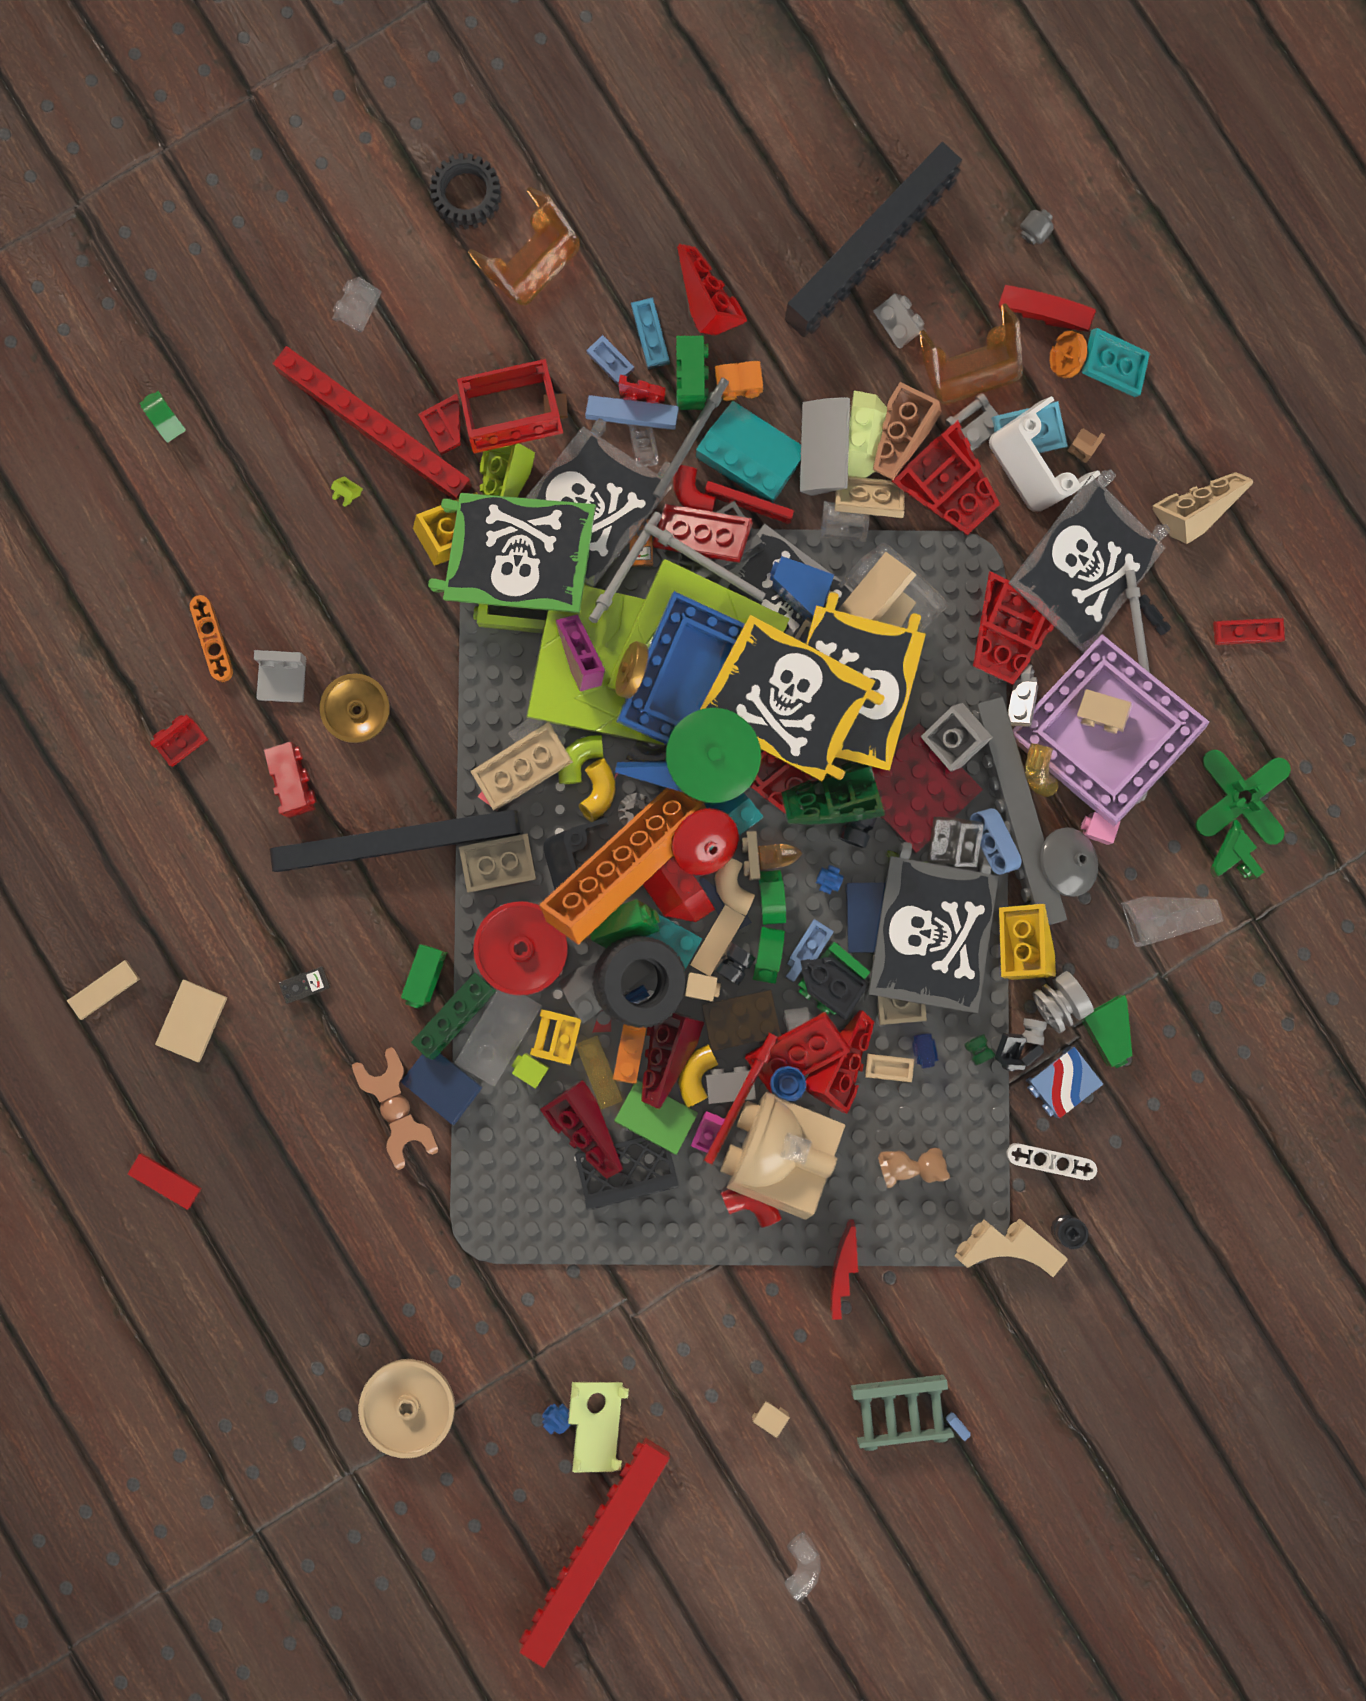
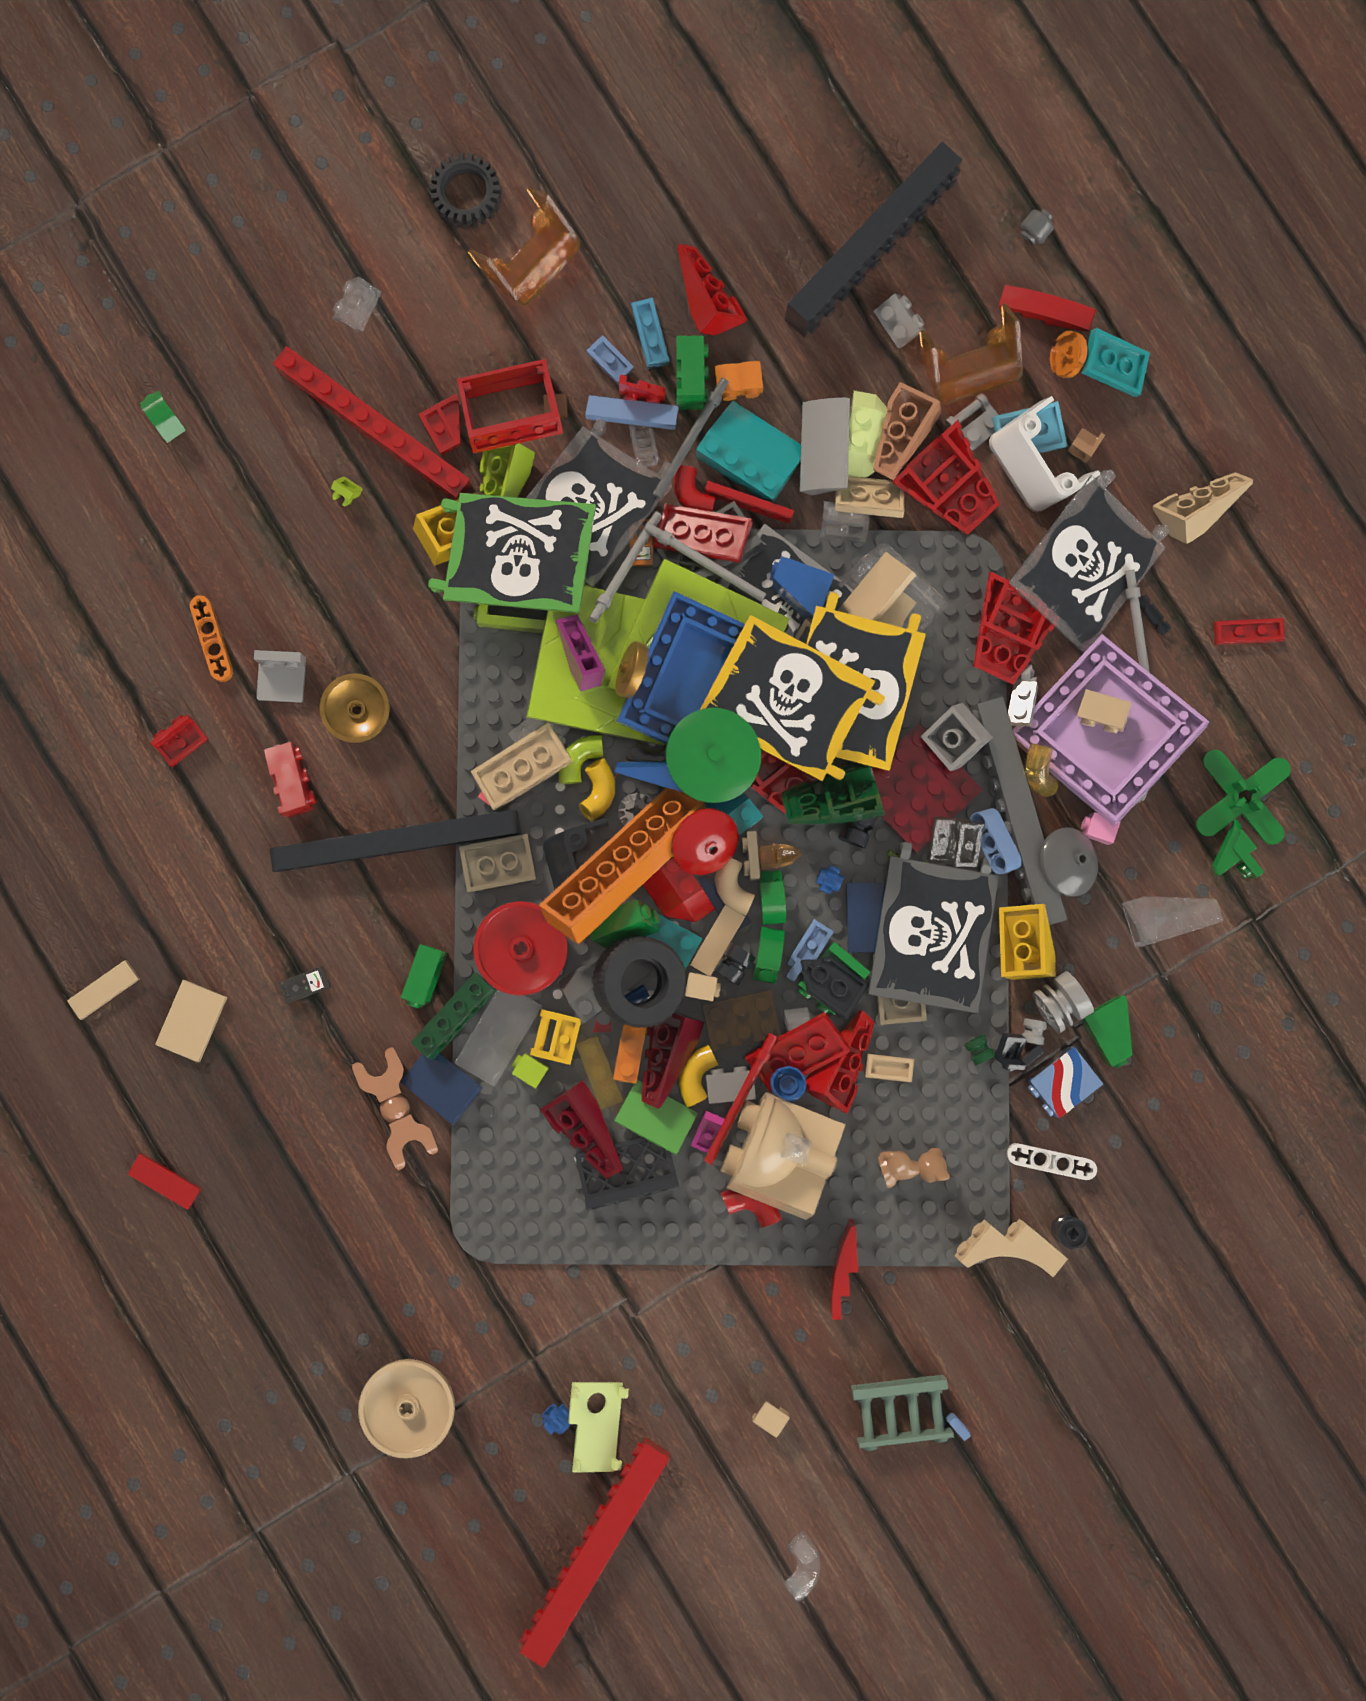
(925, 1050): clear blue brick -> none

